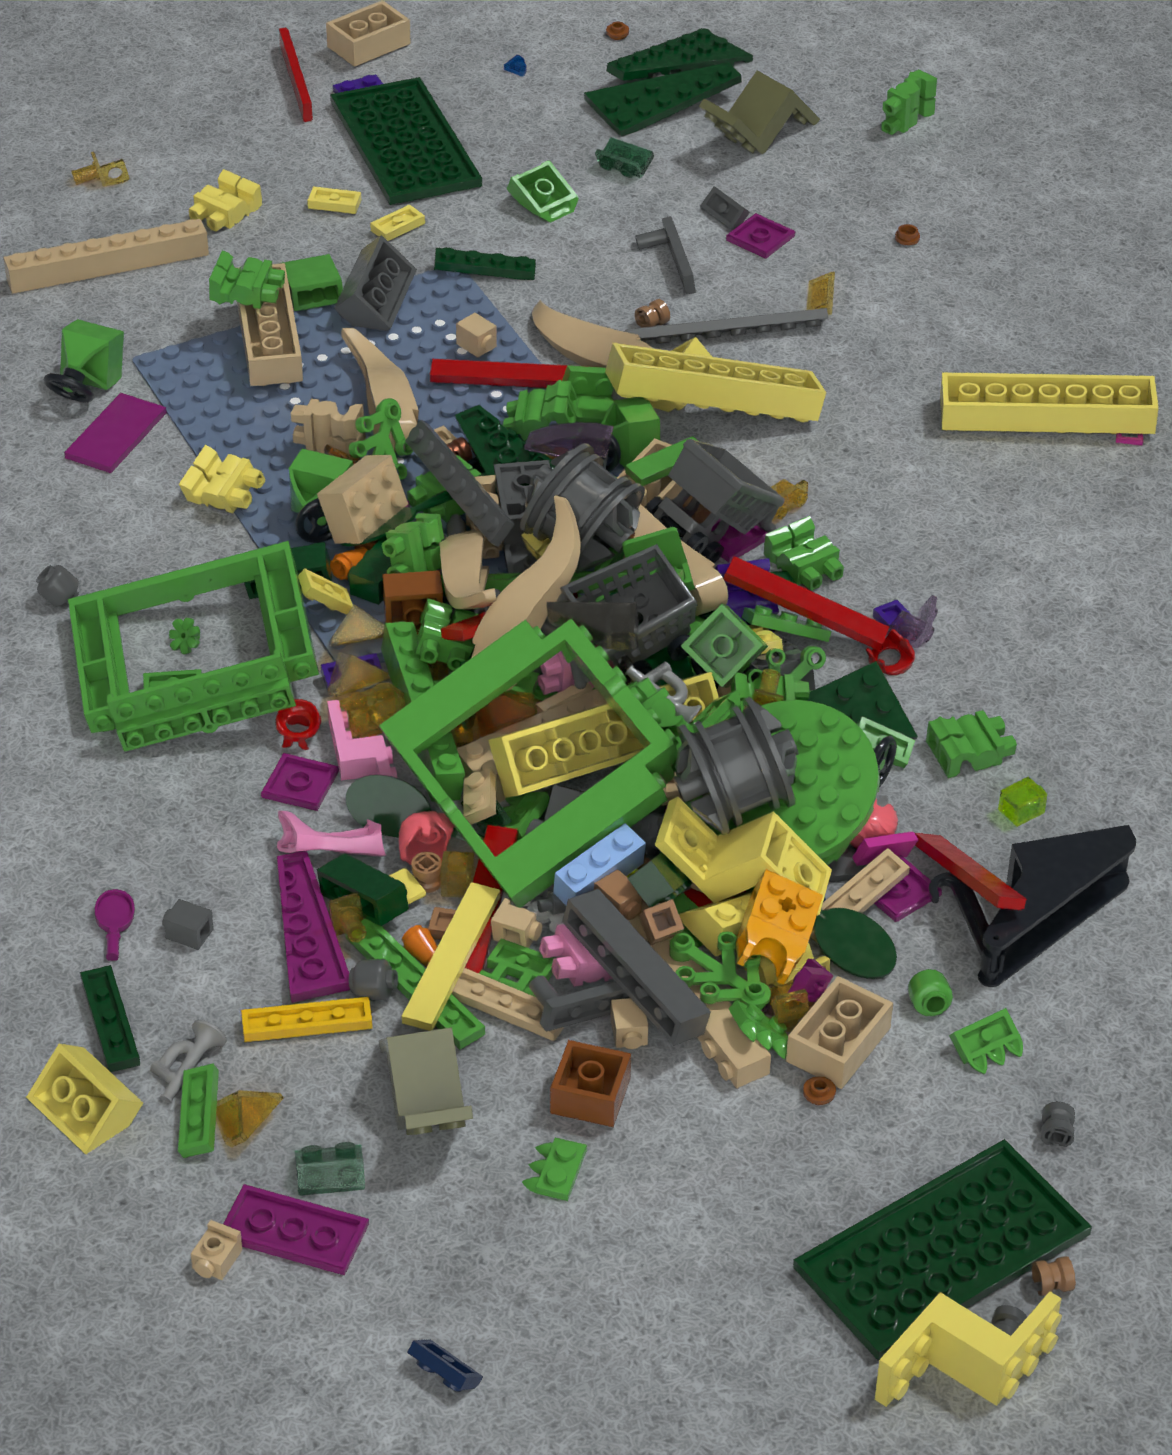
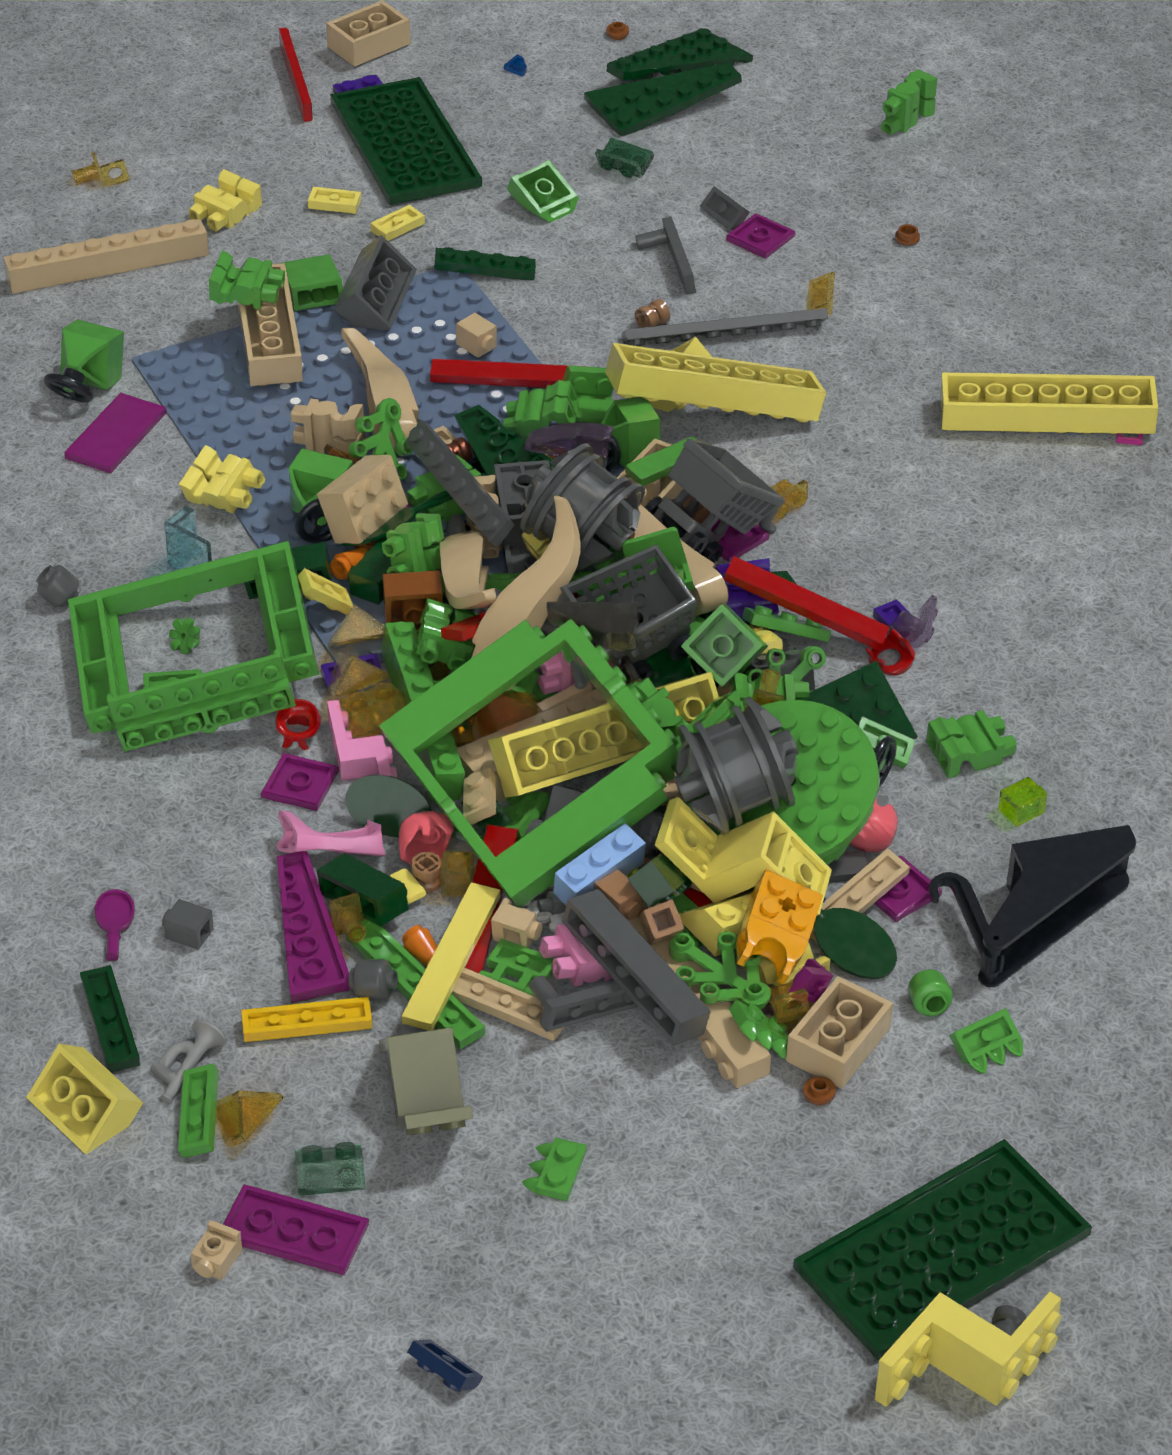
(183, 543): none -> clear light blue bracket
(440, 921): medium nougat plate -> none
(580, 340): tan animal -> none
(590, 1083): dark orange brick -> none
(628, 1024): tan brick -> none
(665, 672): light grey piece -> none
(759, 113): olive bracket -> none
(802, 556): bright green hips -> none
(872, 847): dark pink tile -> none
(970, 872): red tile -> none
(1054, 1275): medium nougat wheel -> none
(1058, 1124): dark grey wheel -> none

